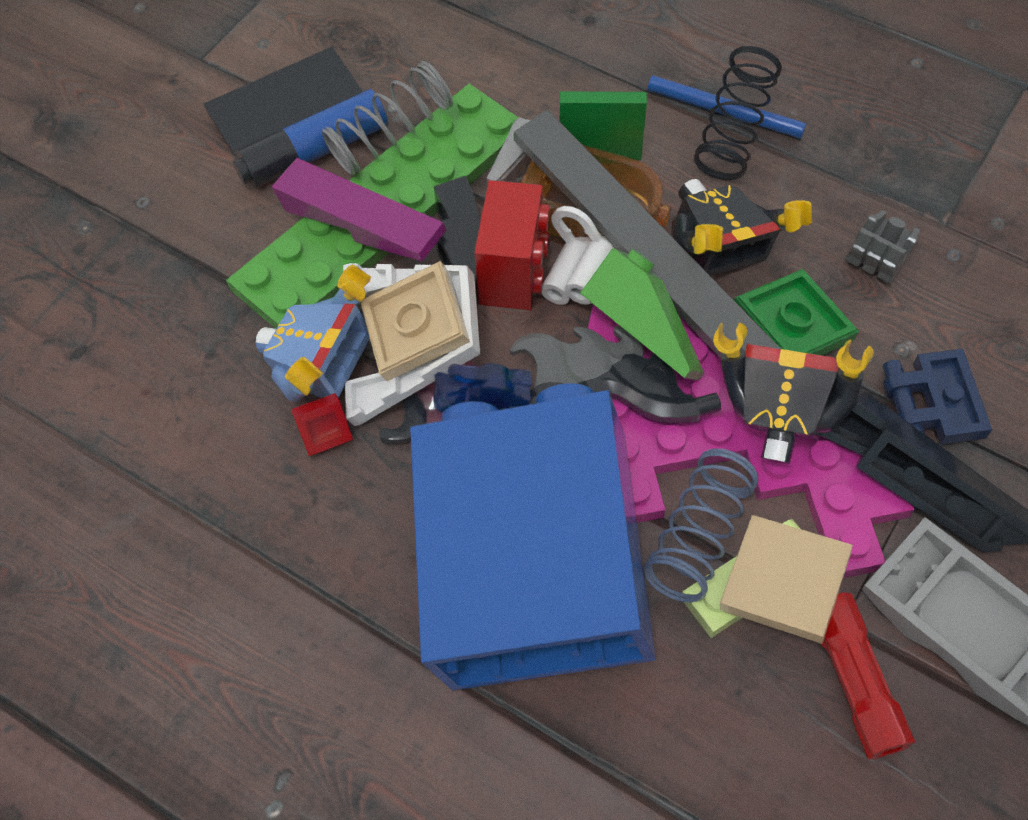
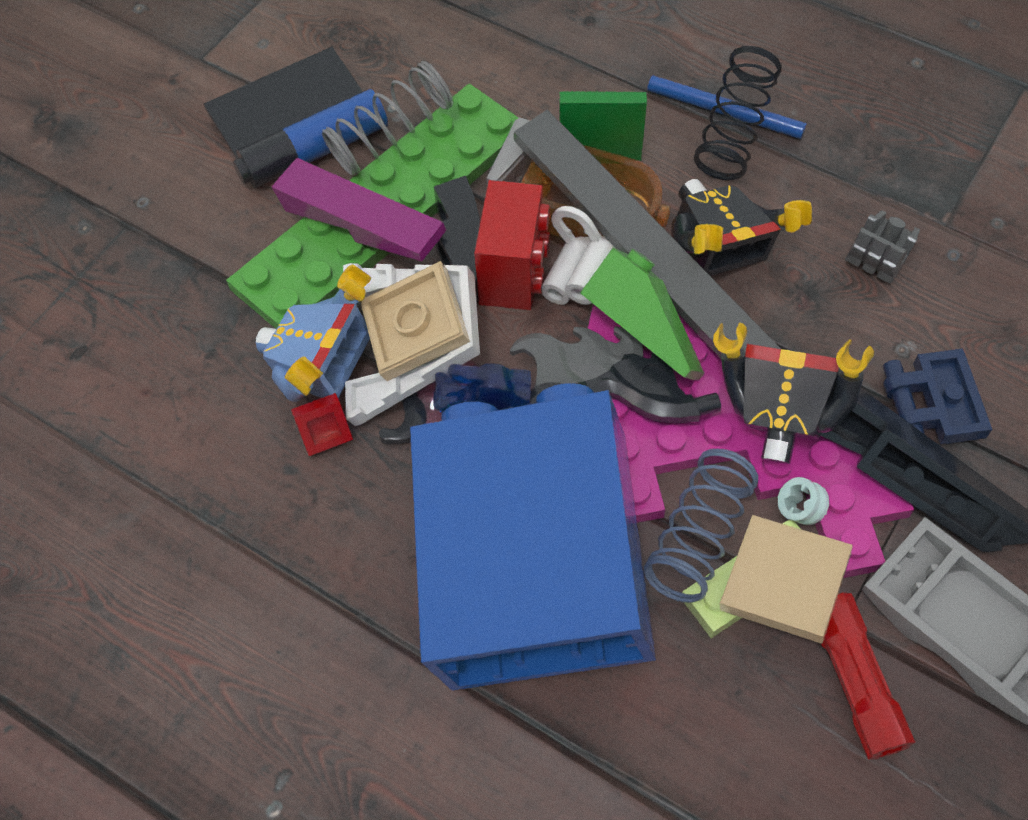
(798, 315): green tile -> none
(814, 508): none -> light aqua bush

